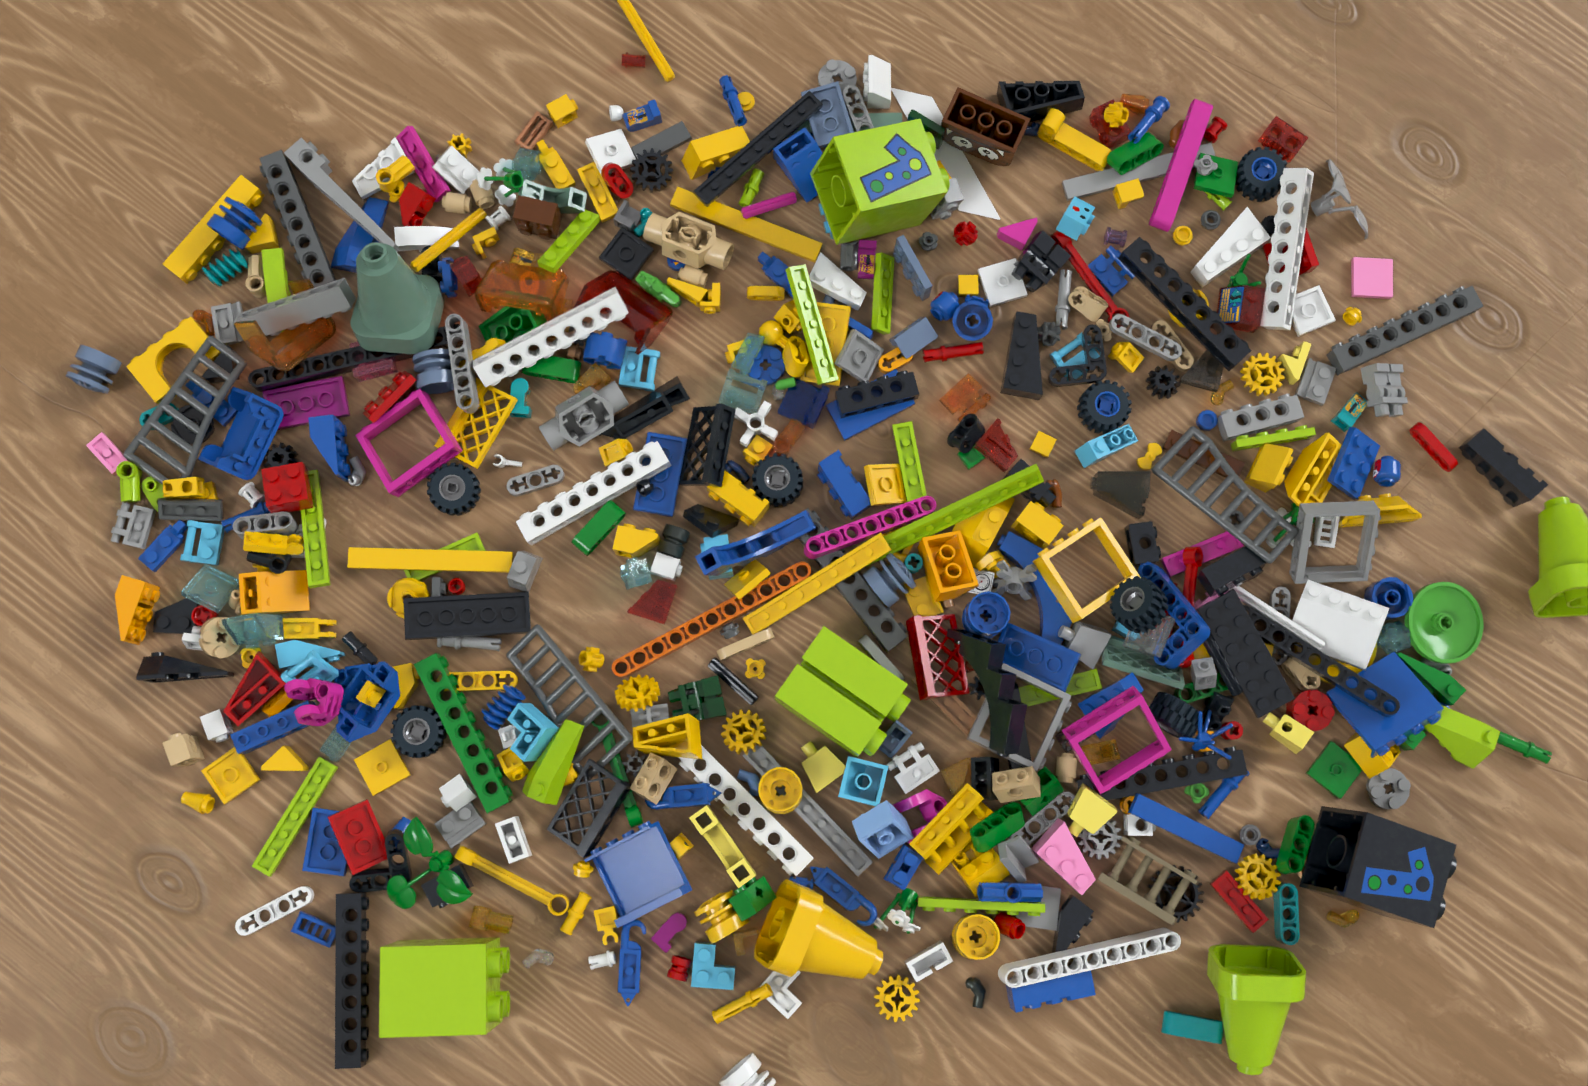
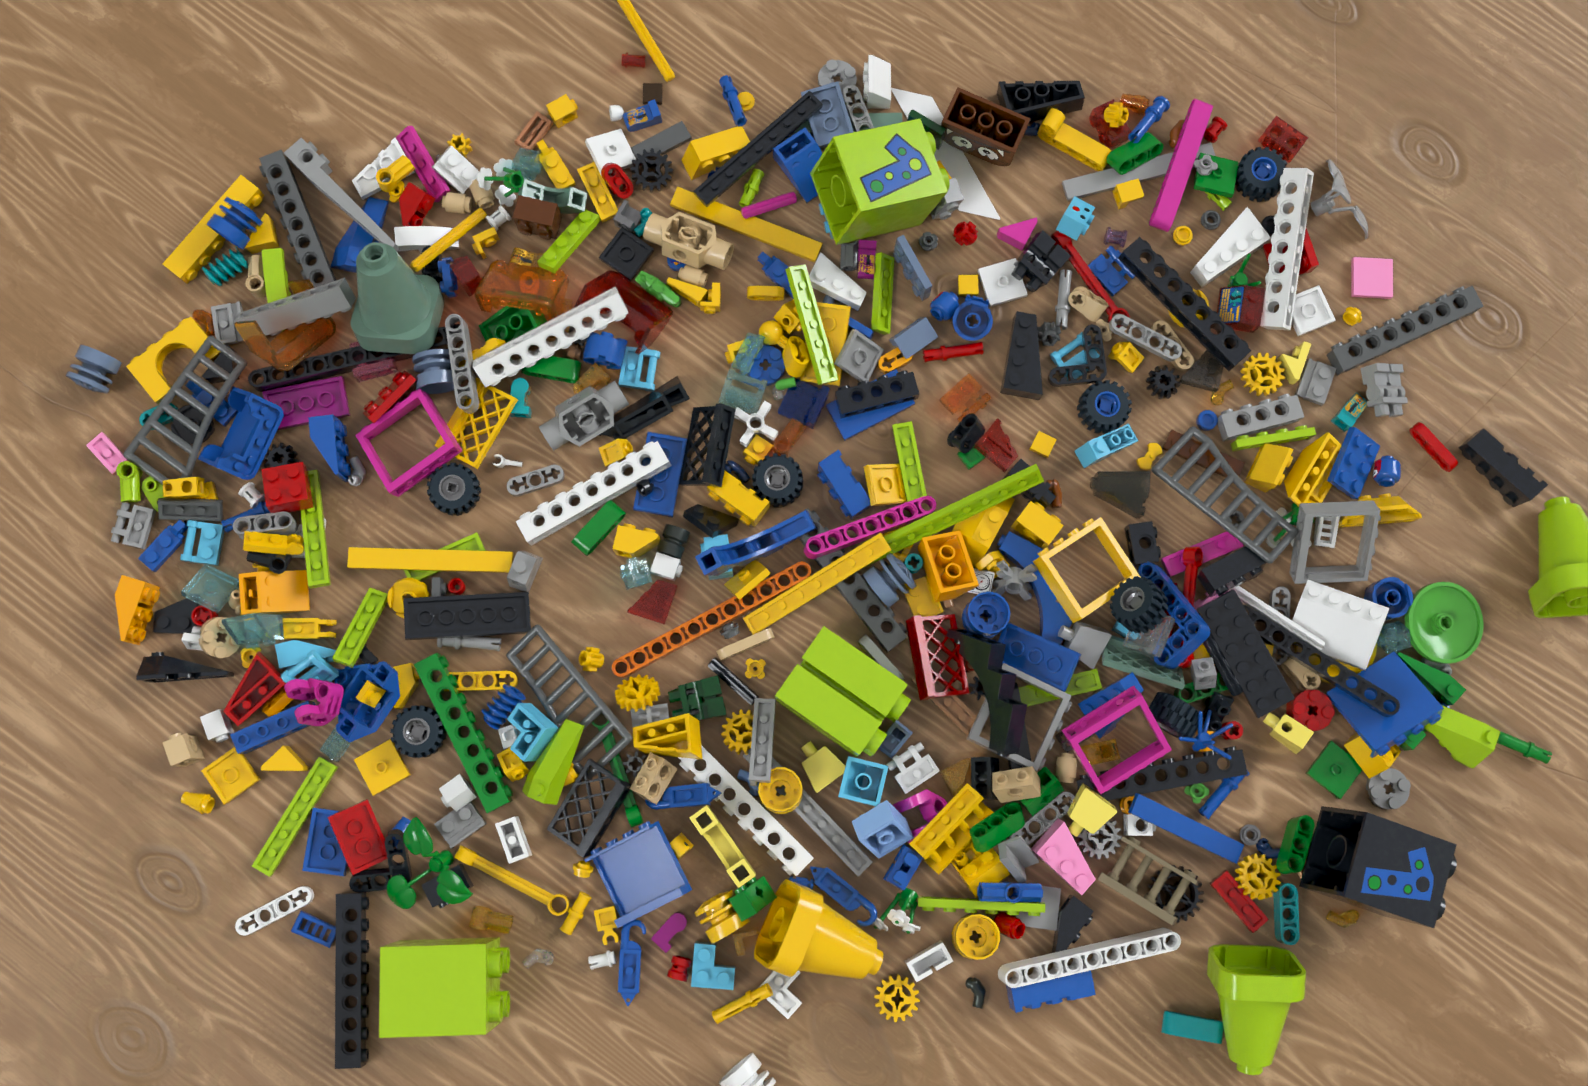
(360, 627): none -> lime plate
(652, 91): none -> dark brown tile
(762, 741): none -> light grey fence

